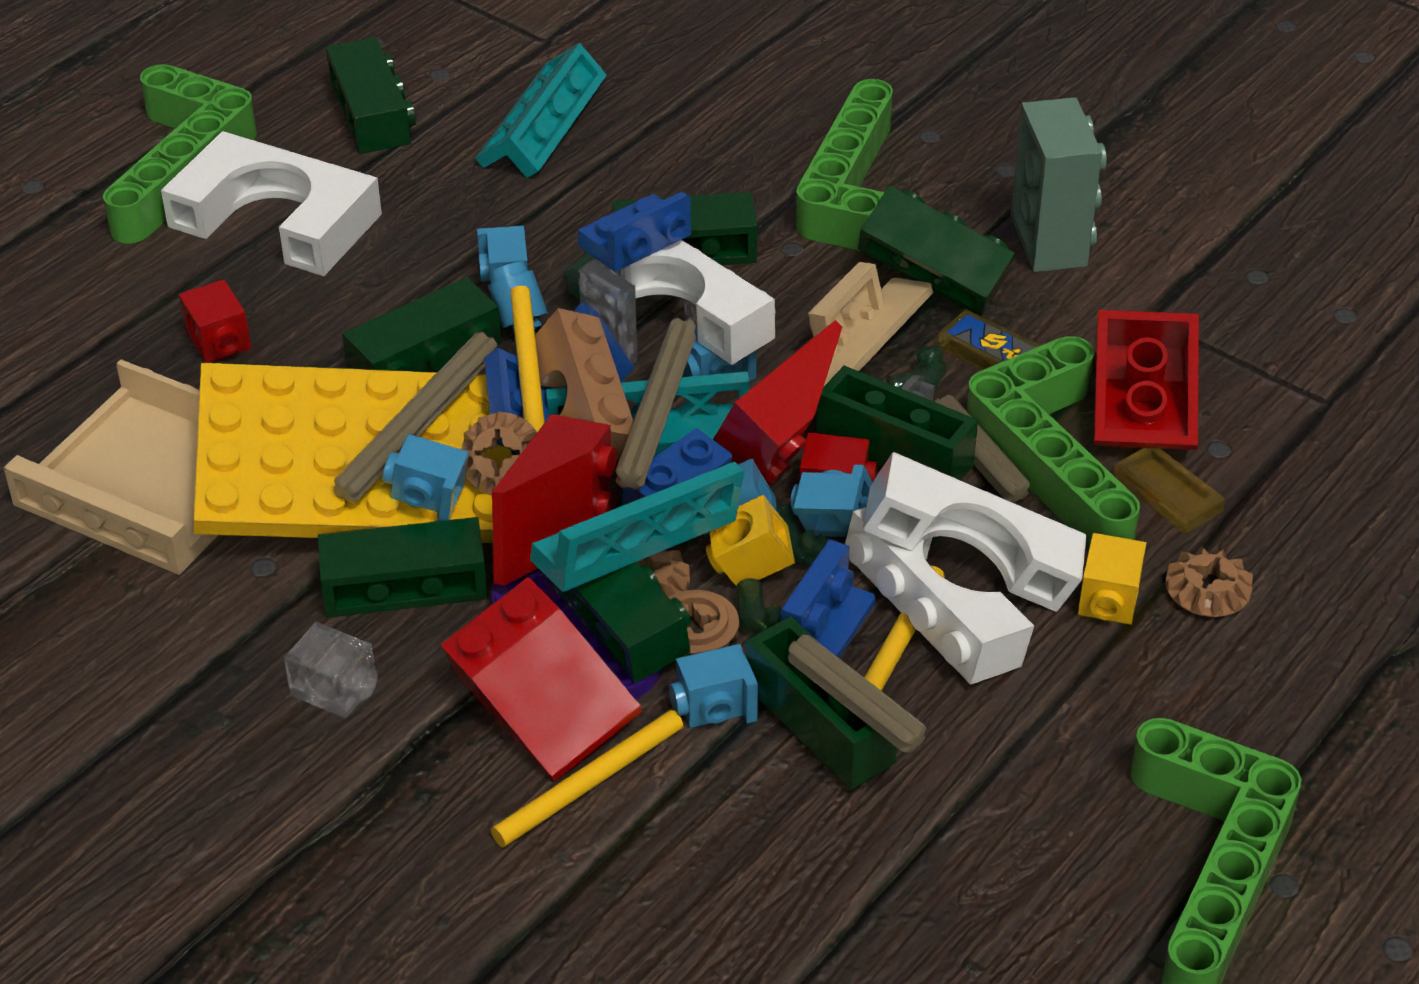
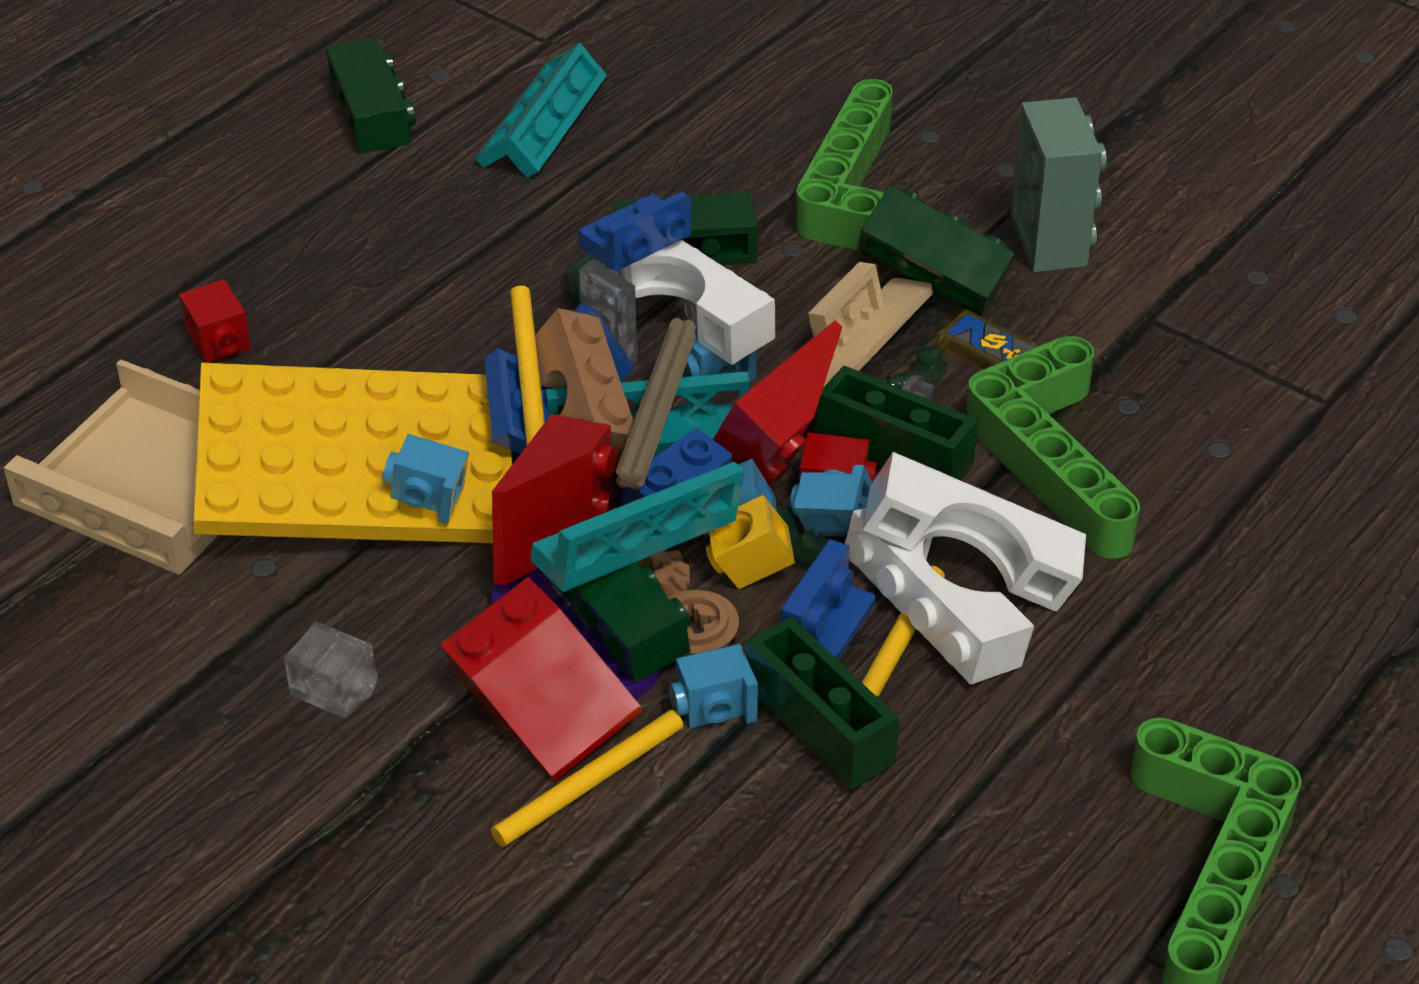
(199, 113): bright green beam -> none
(236, 171): white arch -> none
(402, 567): dark green brick -> none
(414, 417): dark tan axle -> none
(423, 332): dark green brick -> none
(483, 435): medium nougat gear -> none
(500, 247): dark azure brick -> none
(505, 279): dark azure brick -> none
(751, 607): clear green arm -> none
(857, 694): dark tan axle -> none
(992, 461): dark tan axle -> none
(1112, 578): yellow brick -> none
(1146, 379): red slope -> none
(1169, 488): clear yellow tile -> none
(1221, 598): medium nougat gear -> none

